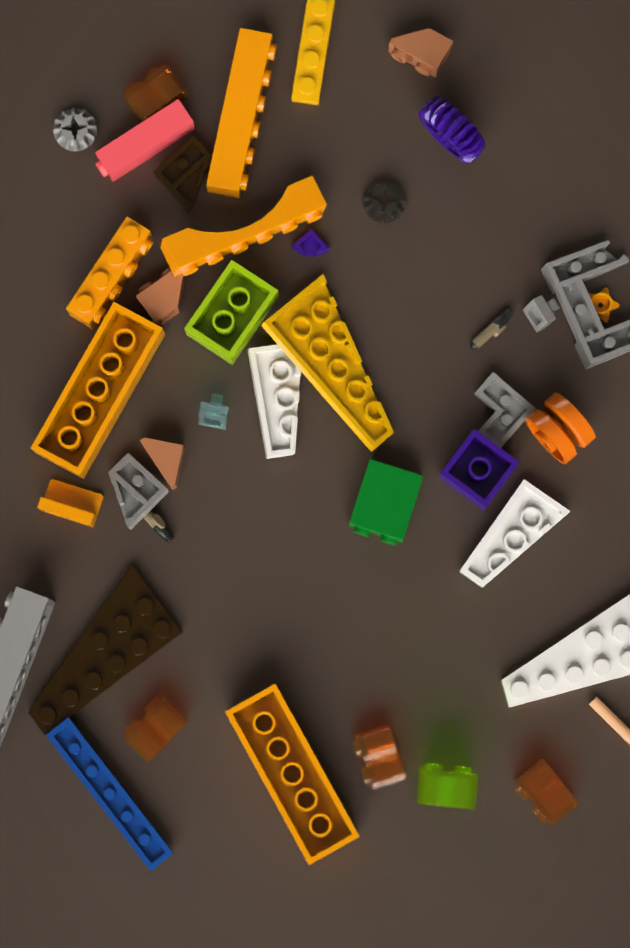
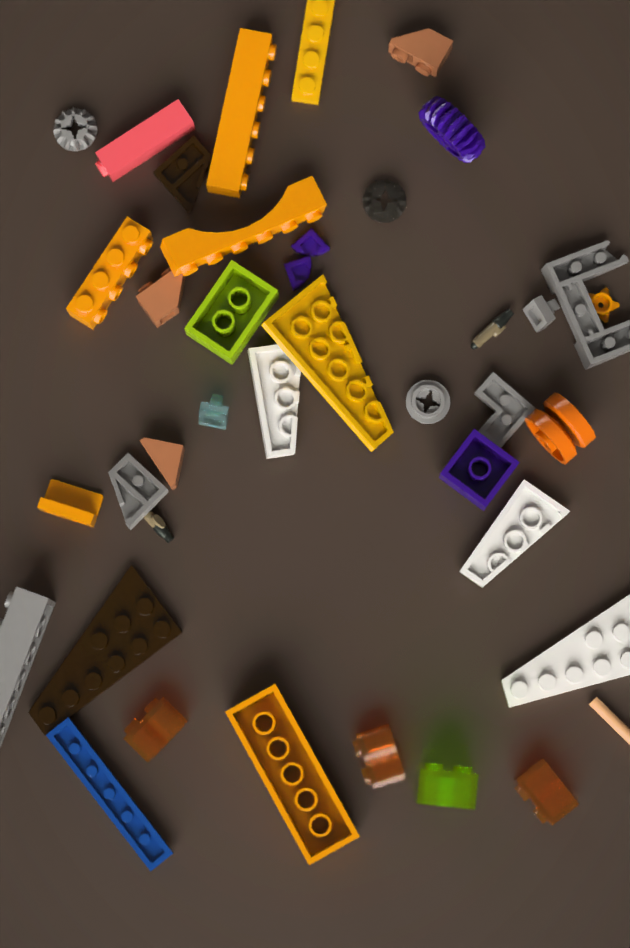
(98, 390): light orange brick -> none
(154, 92): clear orange brick -> none
(298, 271): none -> dark purple tile
(385, 502): green brick -> none
(439, 396): none -> light grey gear

